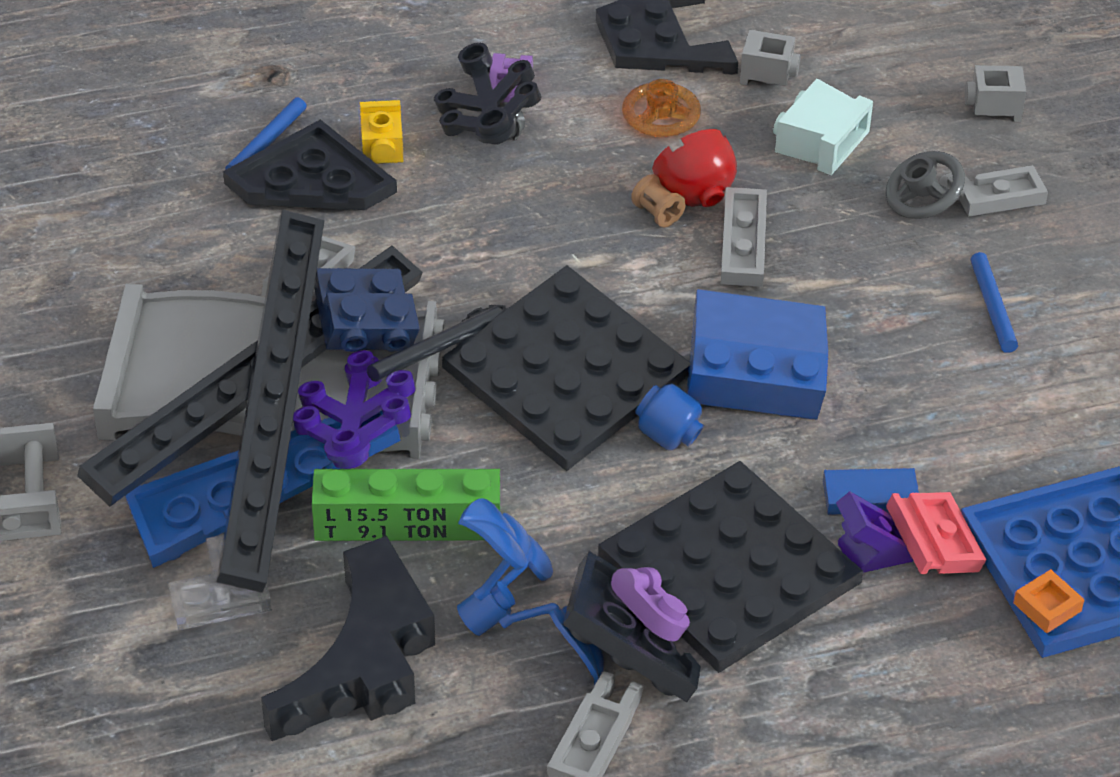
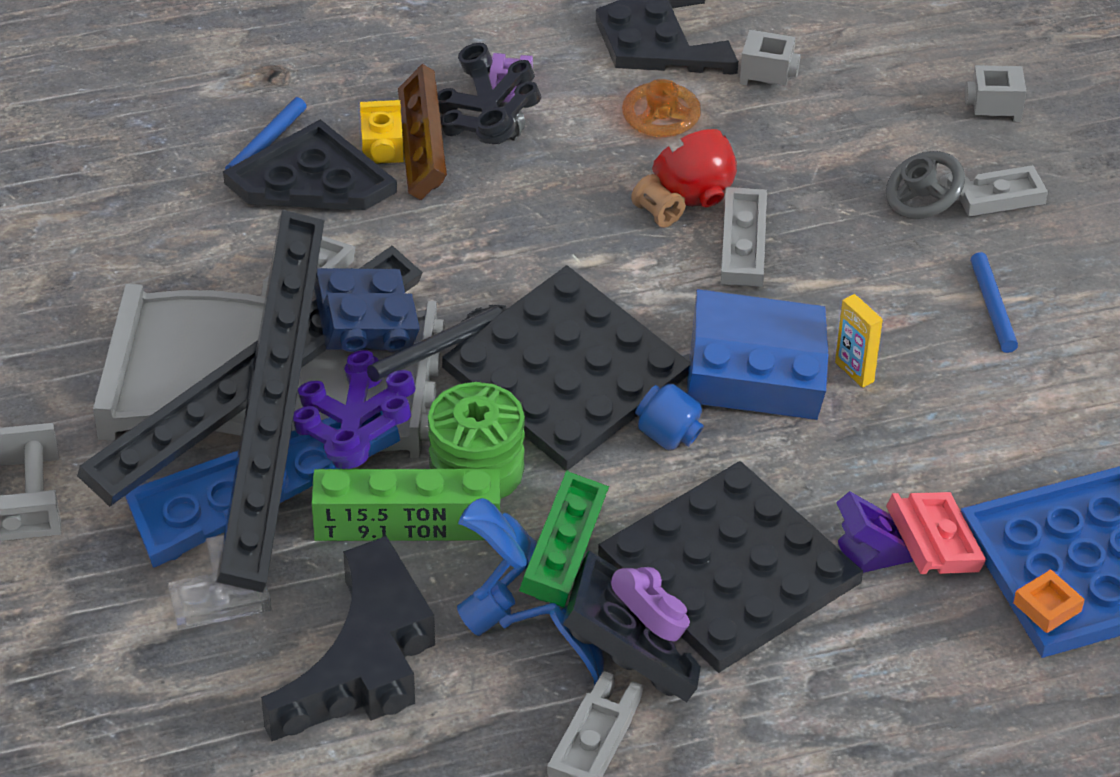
(422, 132): none -> reddish brown plate
(478, 429): none -> bright green wheel
(564, 539): none -> green plate
(823, 126): light aqua hips -> none
(858, 340): none -> yellow tile
(870, 484): blue tile -> none

